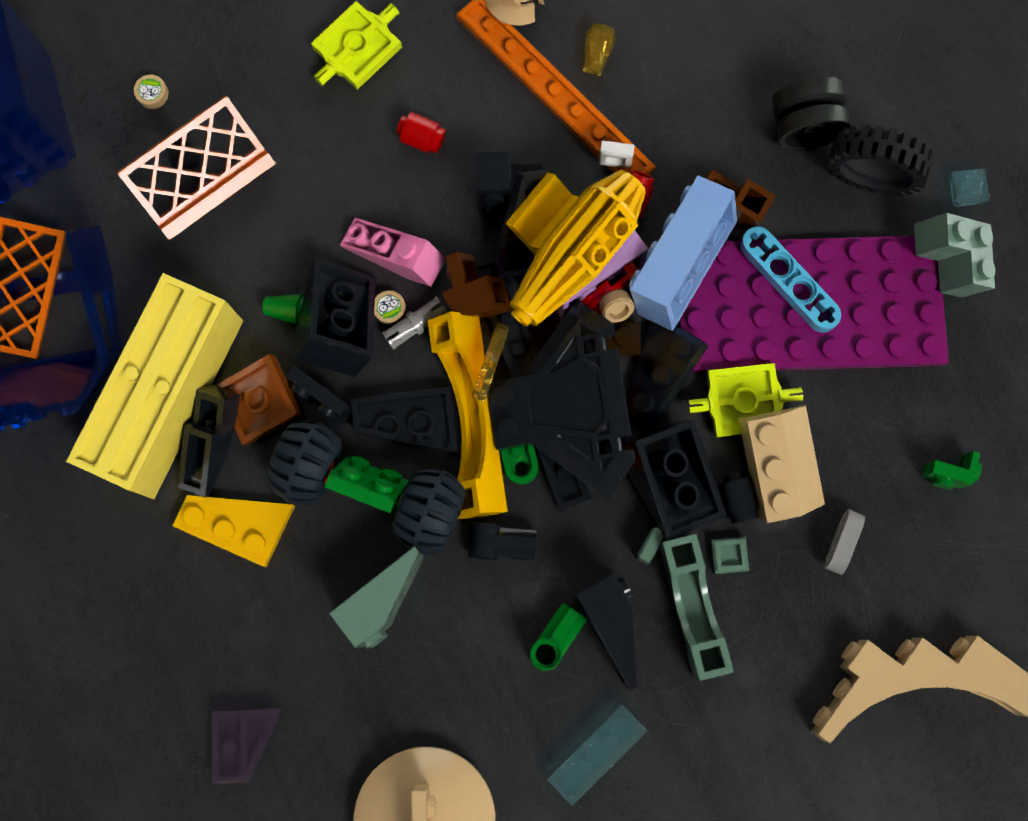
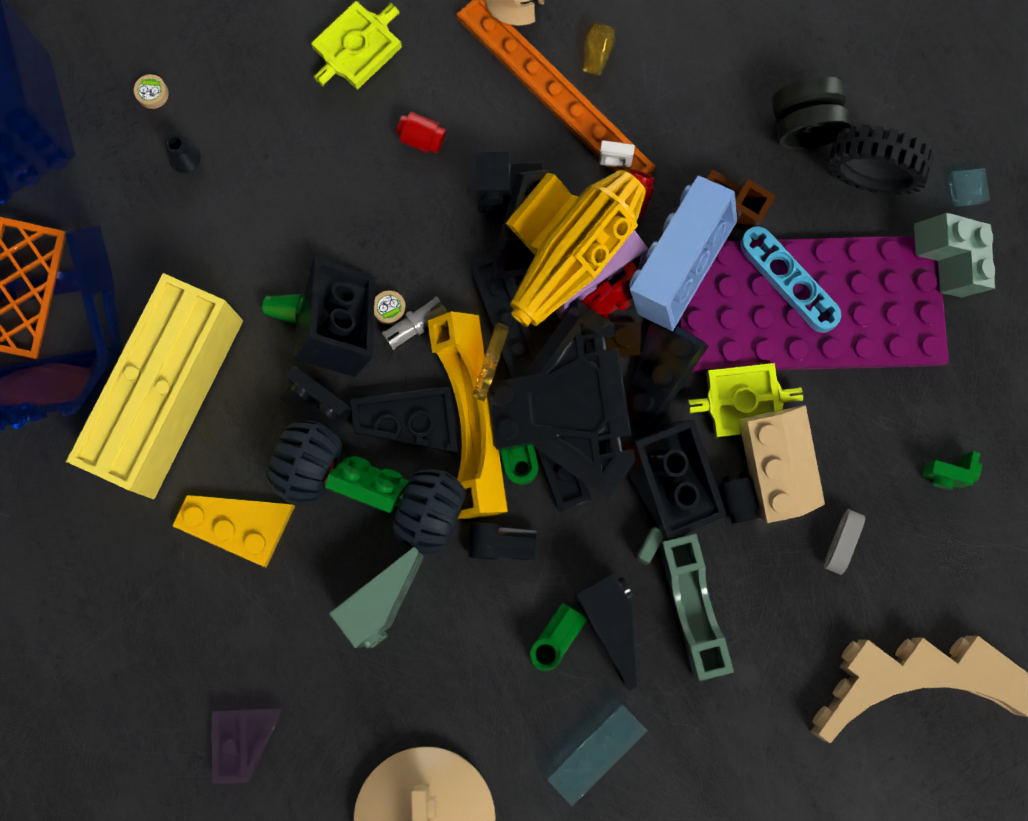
(207, 439): black slope -> none
(208, 194): fence -> none
(264, 399): dark orange plate -> none
(395, 251): bright pink slope -> none
(473, 294): reddish brown brick -> none
(616, 306): tan tile -> none
(729, 555): sand green tile -> none

